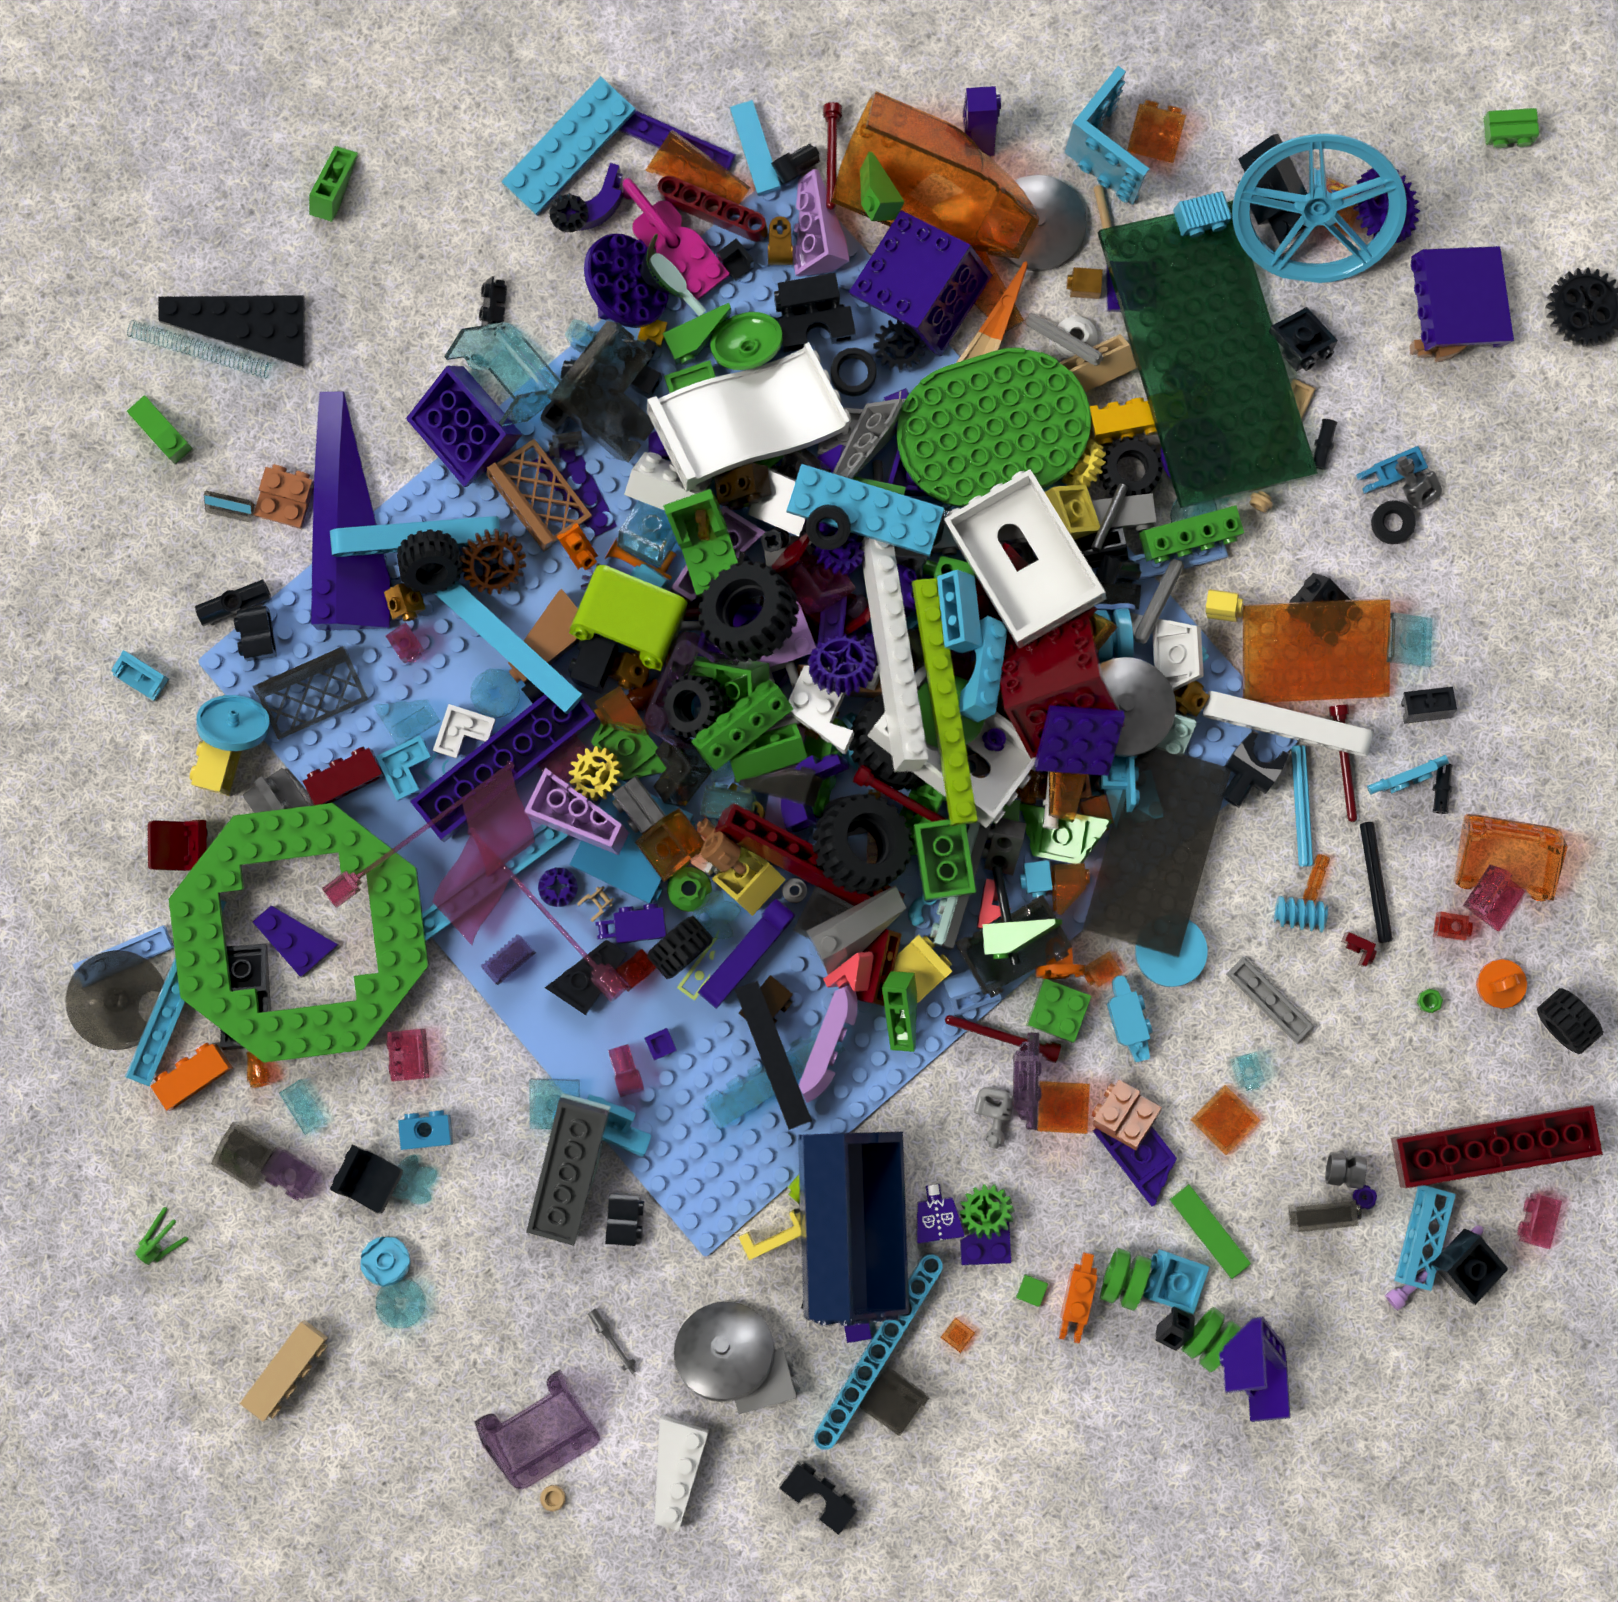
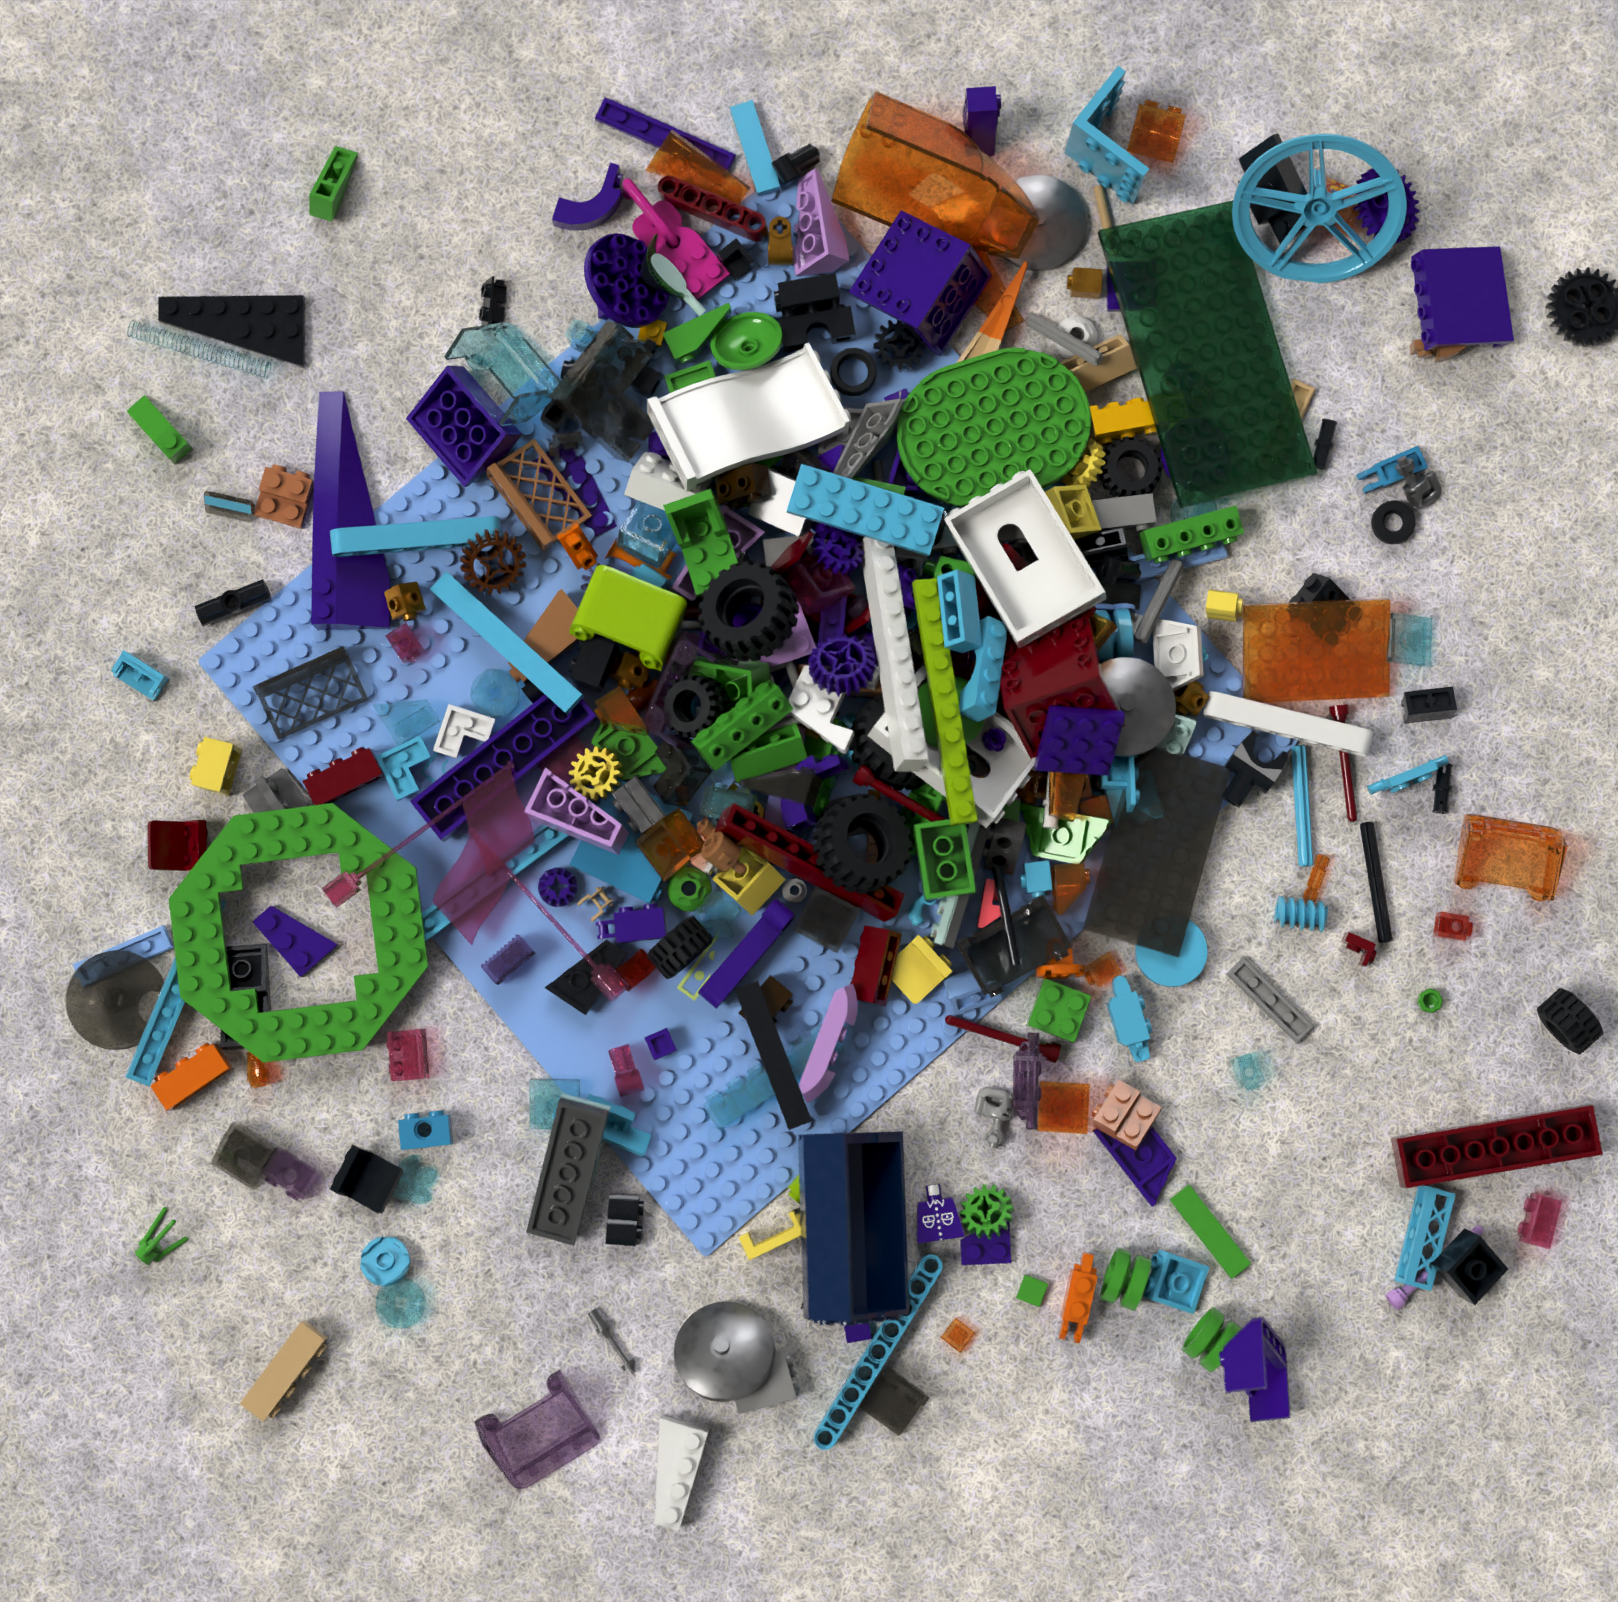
(232, 723): medium azure piece -> none
(256, 633): black brick -> none
(302, 1107): clear light blue plate -> none
(429, 561): black tyre -> none
(552, 1498): tan tile -> none
(568, 146): medium azure plate -> none
(576, 220): black gear -> none
(703, 524): clear orange tile -> none
(768, 539): black bush -> none
(821, 540): black tyre -> none
(832, 113): dark red piece -> none
(838, 1507): black arch -> none
(854, 971): coral slope -> none
(855, 928): light grey wedge -> none
(878, 193): bright green slope -> none
(901, 1010): bright green slope -> none
(1014, 936): slope -> none
(1109, 517): flat silver bar -> none
(1175, 1329): black brick -> none
(1202, 214): medium azure brick -> none
(1225, 1120): clear orange plate -> none
(1261, 501): tan plate -> none
(1303, 339): black plate -> none
(1324, 1215): clear smoke brick -> none
(1346, 1170): flat silver wheel -> none
(1371, 1197): dark purple plate -> none
(1494, 897): clear pink bracket -> none
(1501, 983): orange tile -> none
(1511, 127): bright green brick -> none

